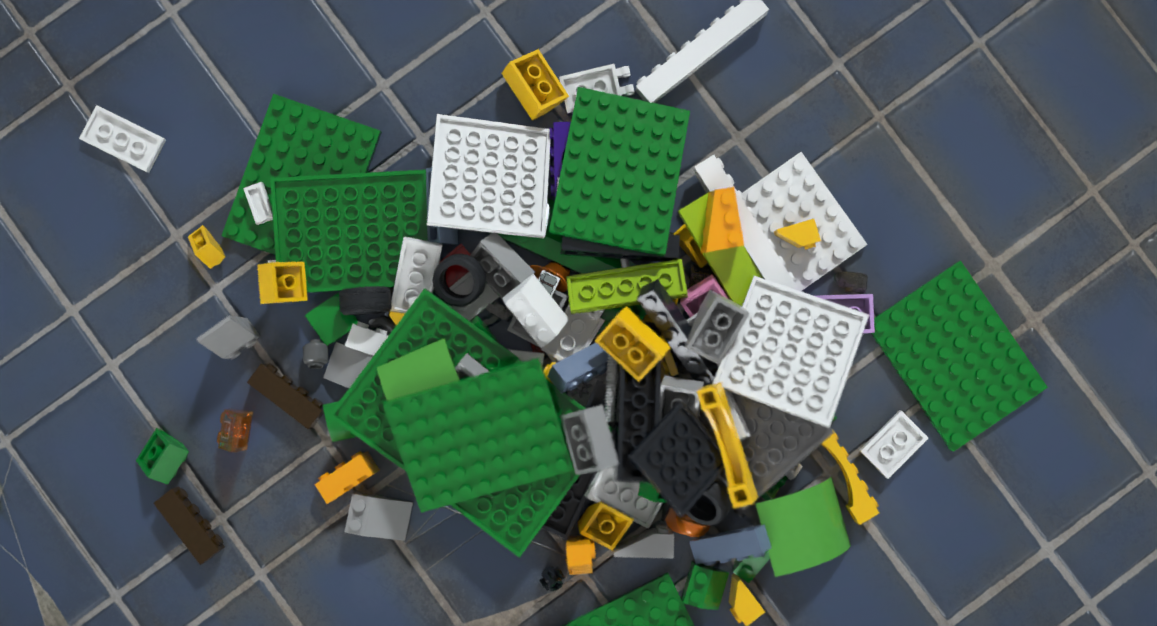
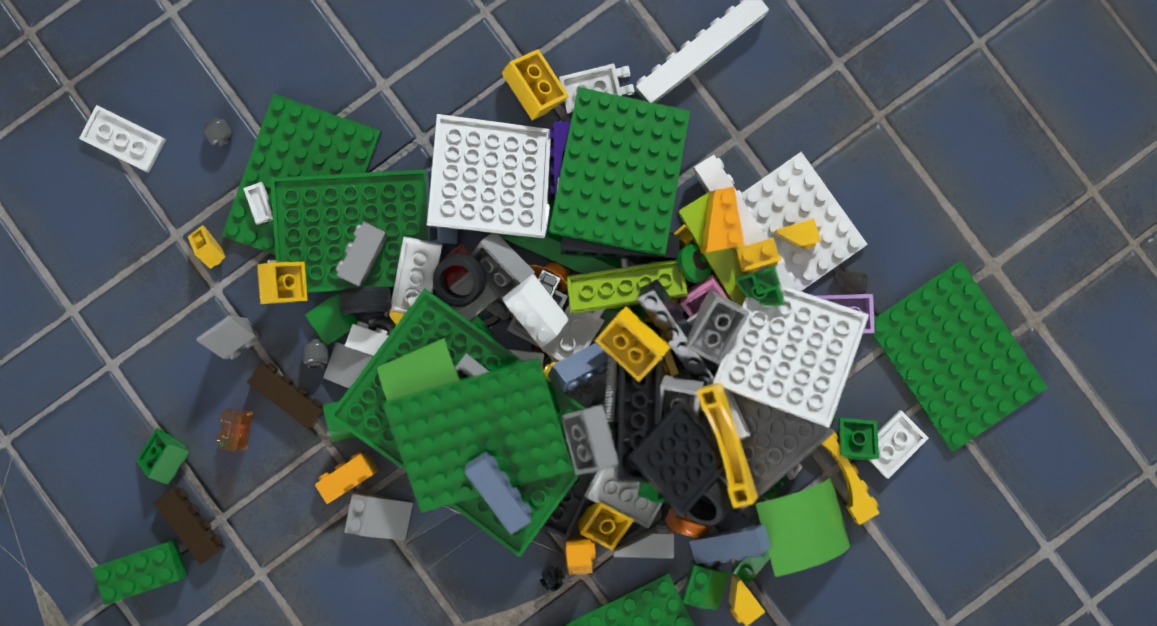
(140, 572): none -> green brick
(217, 131): none -> dark grey head
(361, 254): none -> light grey brick
(498, 492): none -> sand blue brick
(693, 264): none -> green tile
(757, 255): none -> yellow bracket
(762, 286): none -> green brick
(858, 439): none -> green slope

